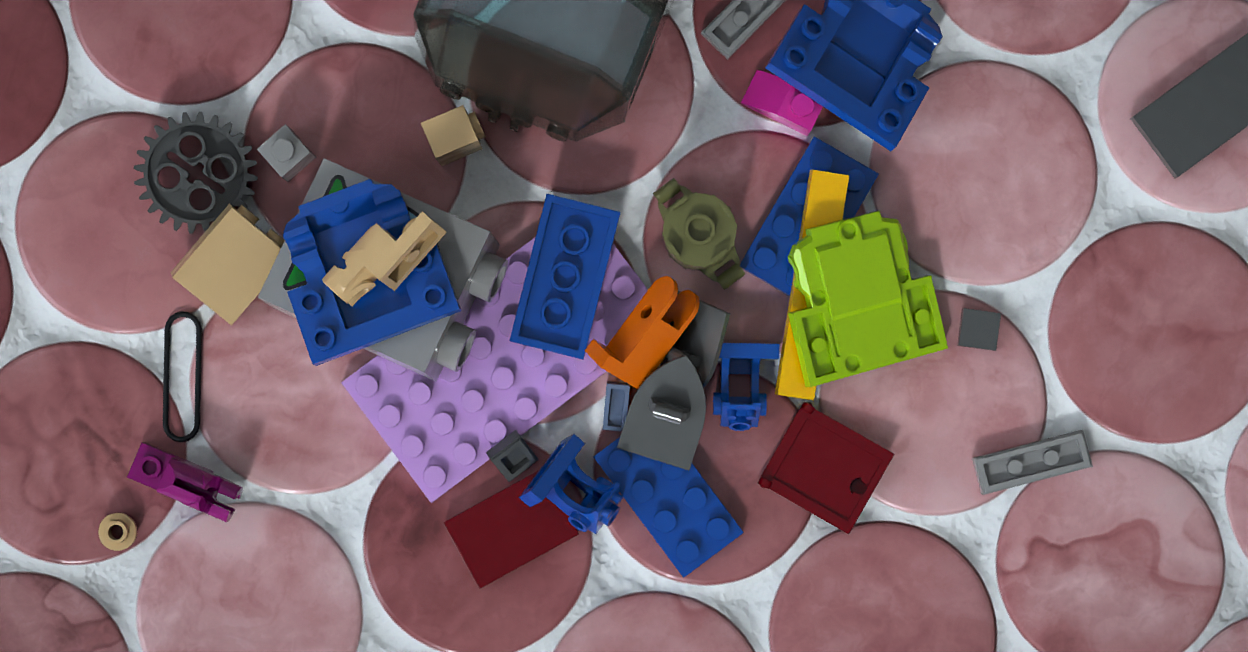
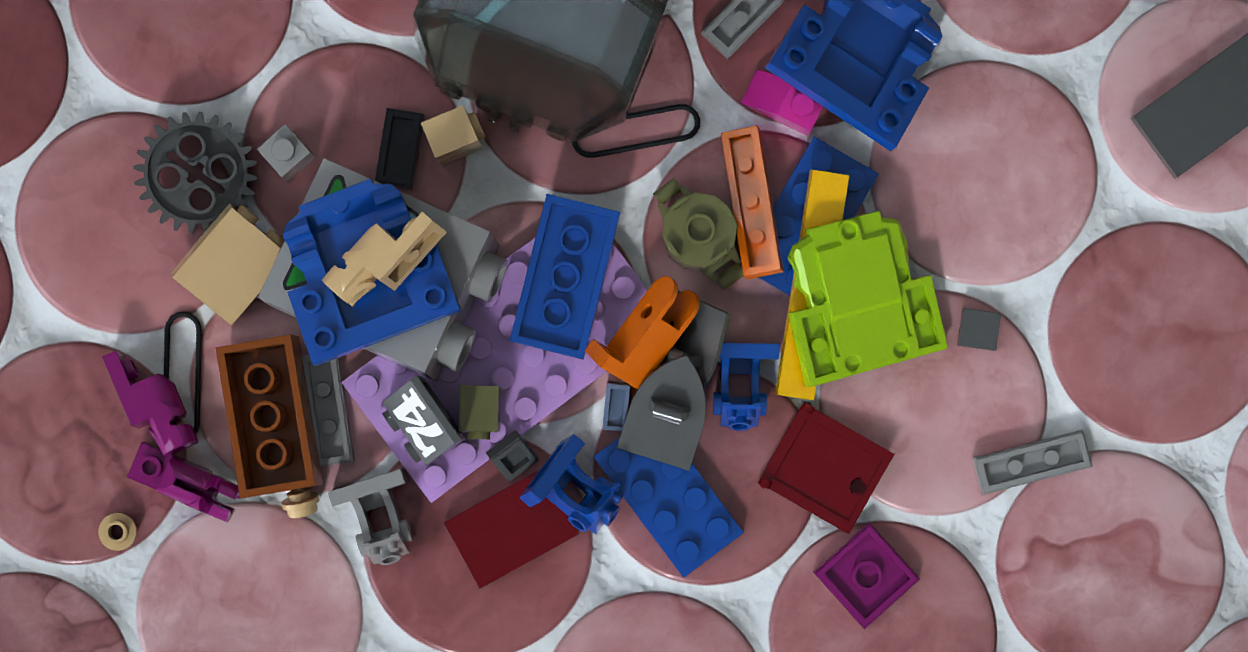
(151, 402): none -> magenta plate
(269, 416): none -> dark orange brick
(300, 503): none -> tan plate
(328, 411): none -> light grey tile
(388, 544): none -> light grey tile
(399, 148): none -> black tile
(422, 420): none -> dark grey slope
(479, 410): none -> olive brick
(647, 144): none -> black piece
(752, 202): none -> orange plate
(866, 575): none -> magenta tile

